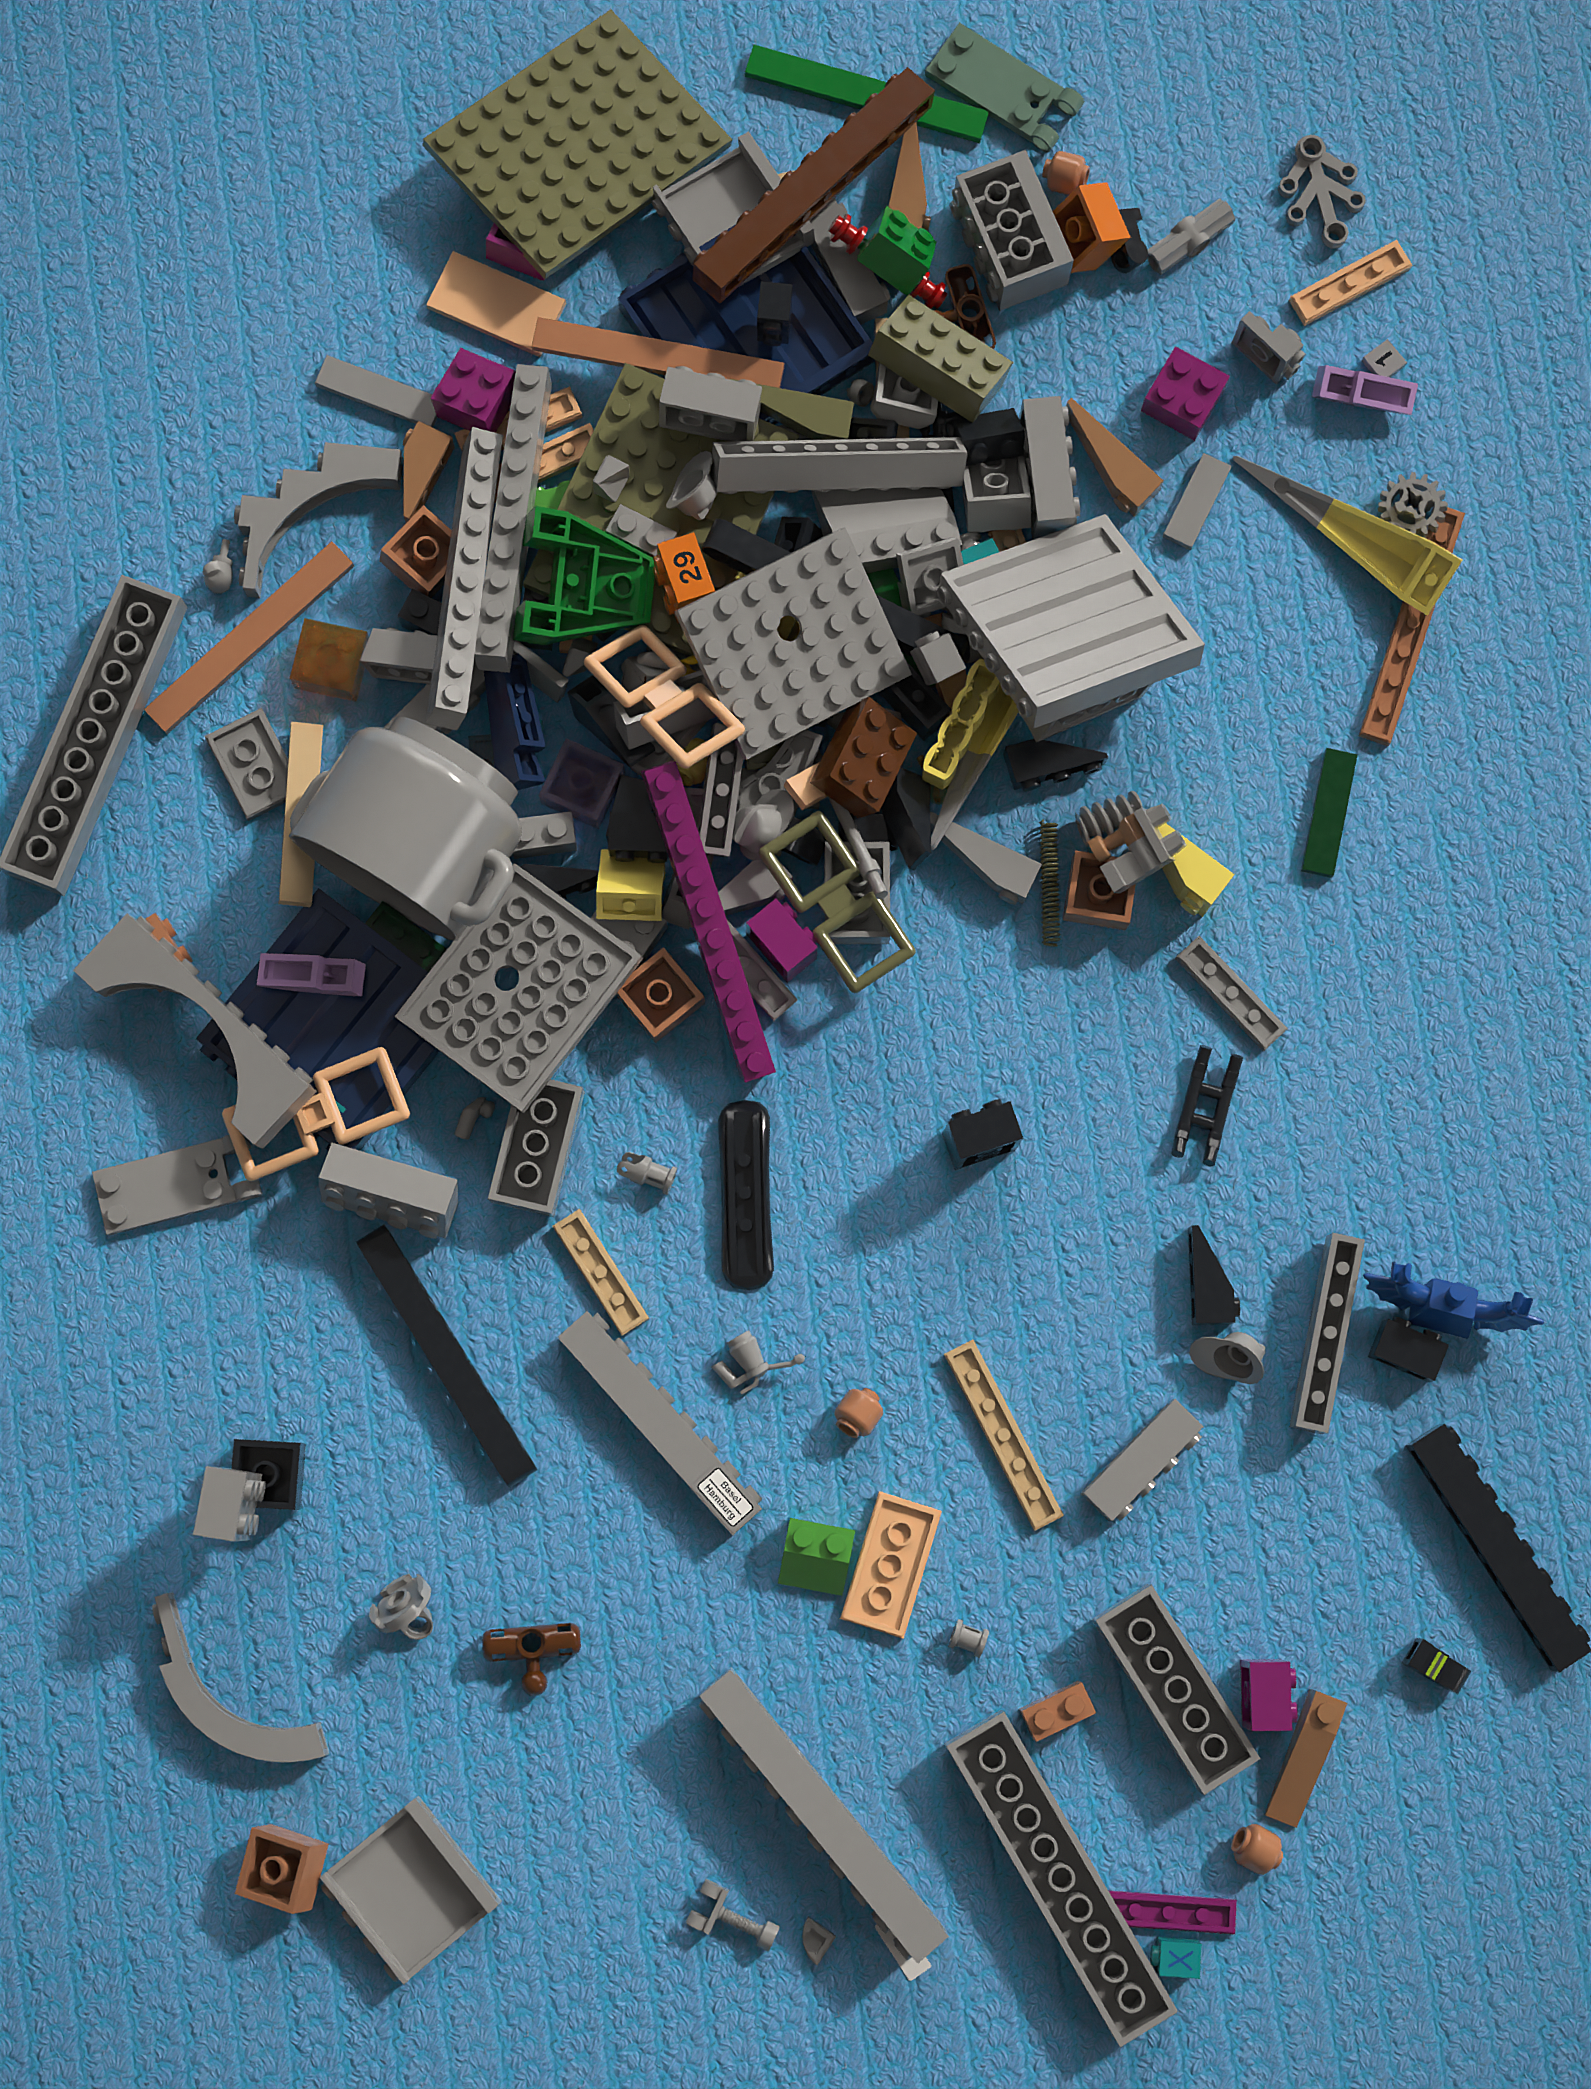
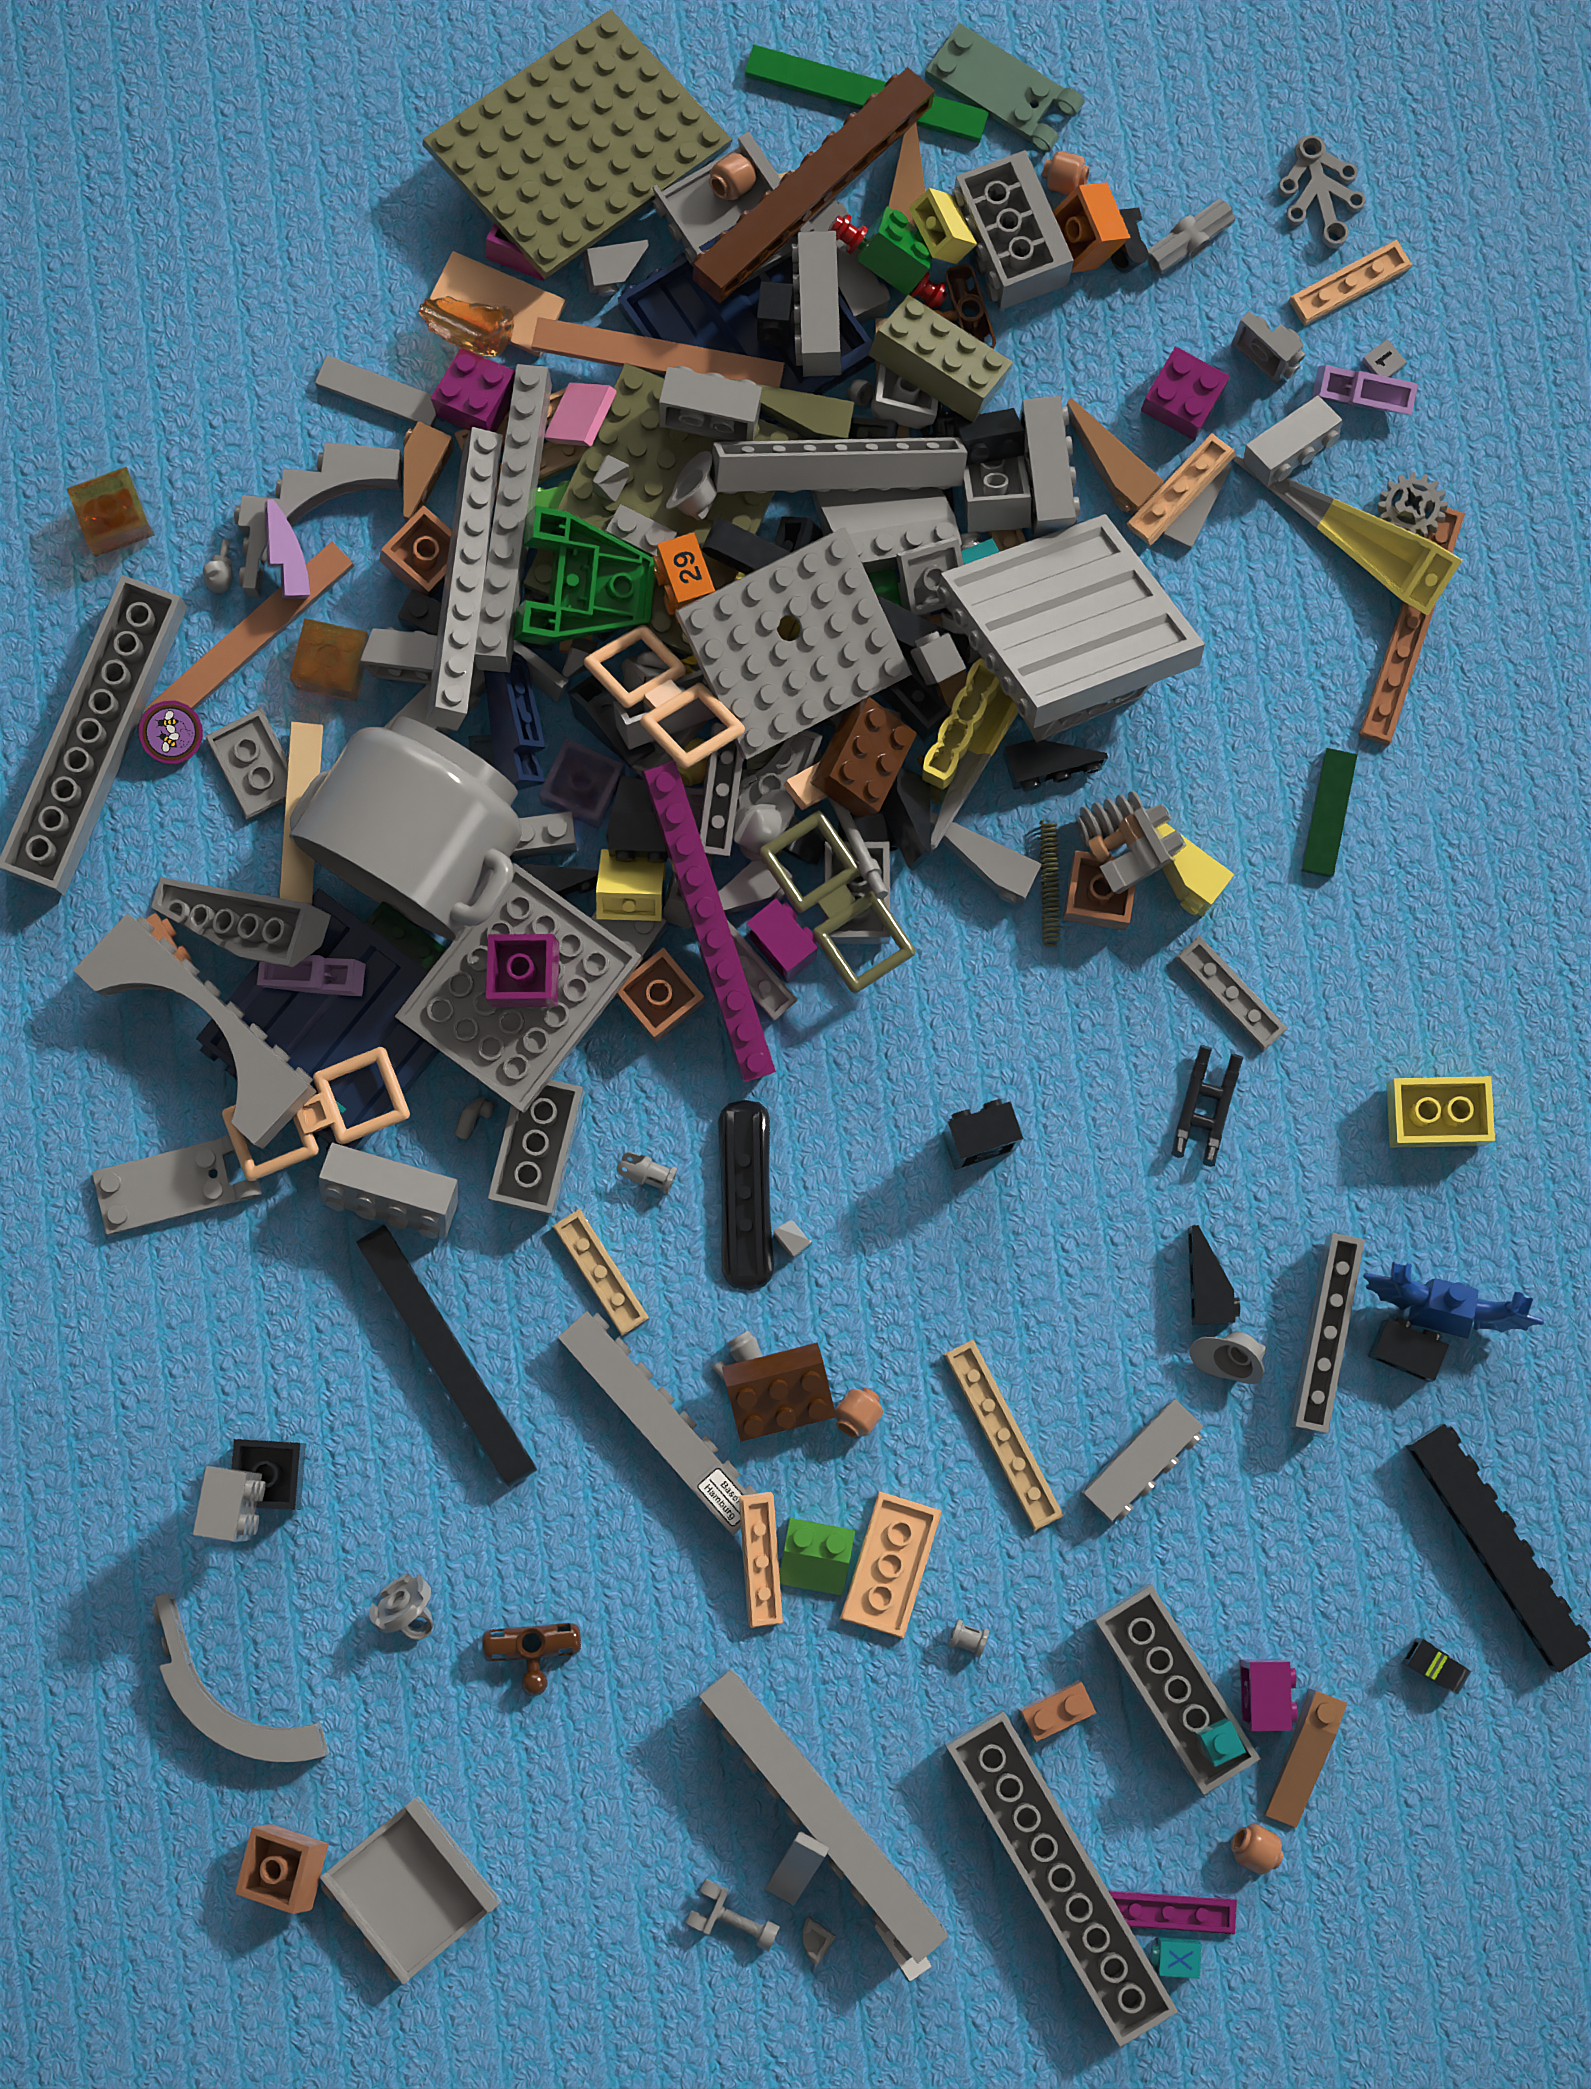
(110, 511): none -> clear orange brick
(170, 731): none -> tile
(244, 922): none -> light grey wedge
(285, 552): none -> lavender slope
(472, 326): none -> clear orange hair
(522, 970): none -> magenta brick
(580, 414): none -> bright pink tile
(611, 265): none -> light grey slope
(732, 177): none -> nougat head
(760, 1559): none -> light nougat tile
(779, 1392): none -> reddish brown brick
(791, 1239): none -> light grey slope
(797, 1868): none -> light grey tile
(816, 303): none -> light grey brick
(942, 226): none -> light yellow brick
(1181, 489): none -> light nougat tile
(1220, 1742): none -> teal brick
(1293, 441): none -> light grey brick
(1440, 1112): none -> light yellow brick

